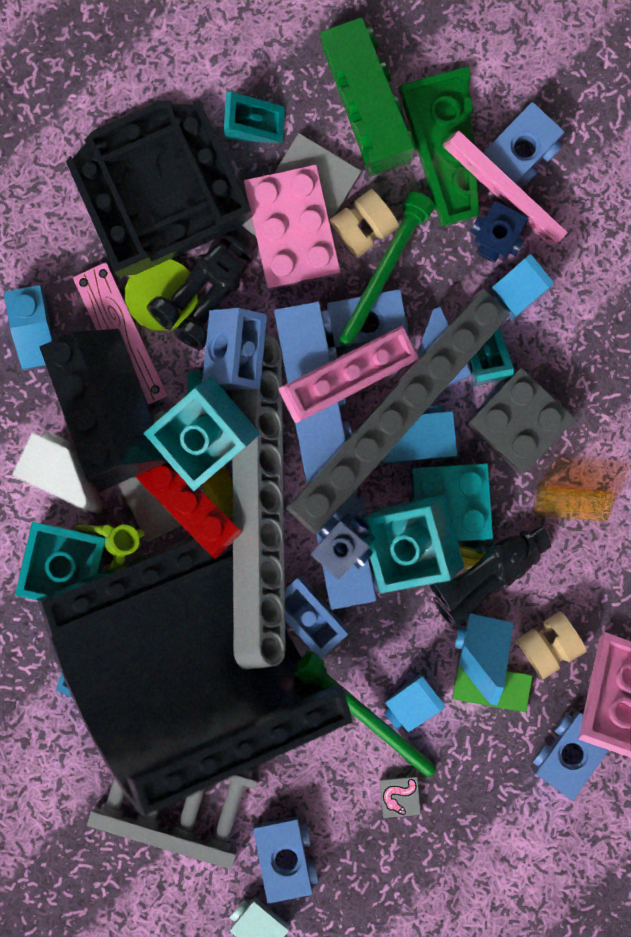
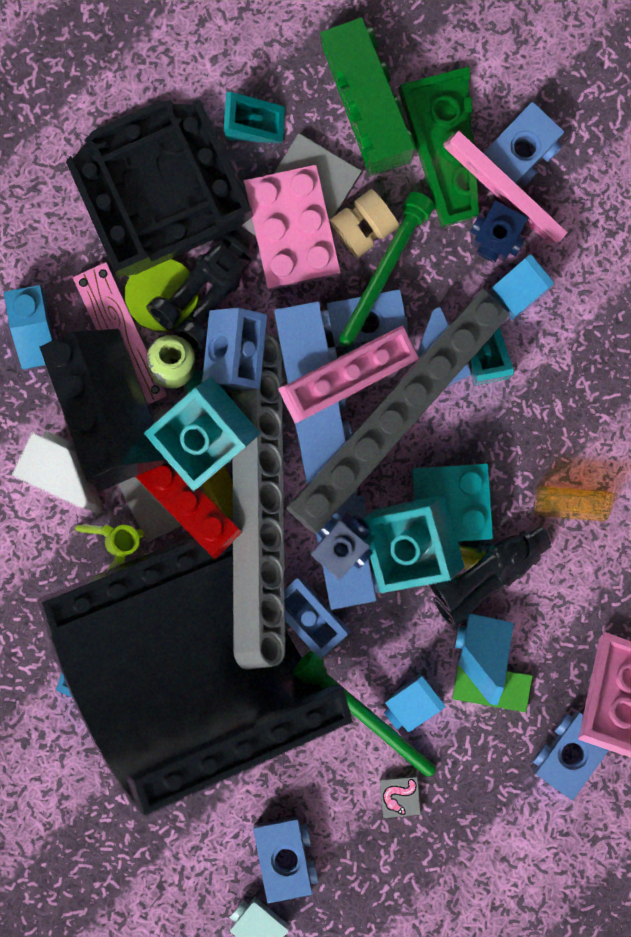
(57, 560): teal brick -> none
(171, 350): none -> yellowish green head
(182, 838): light grey fence -> none
(428, 439): dark azure slope -> none
(521, 422): dark grey brick -> none
(551, 645): tan wheel -> none

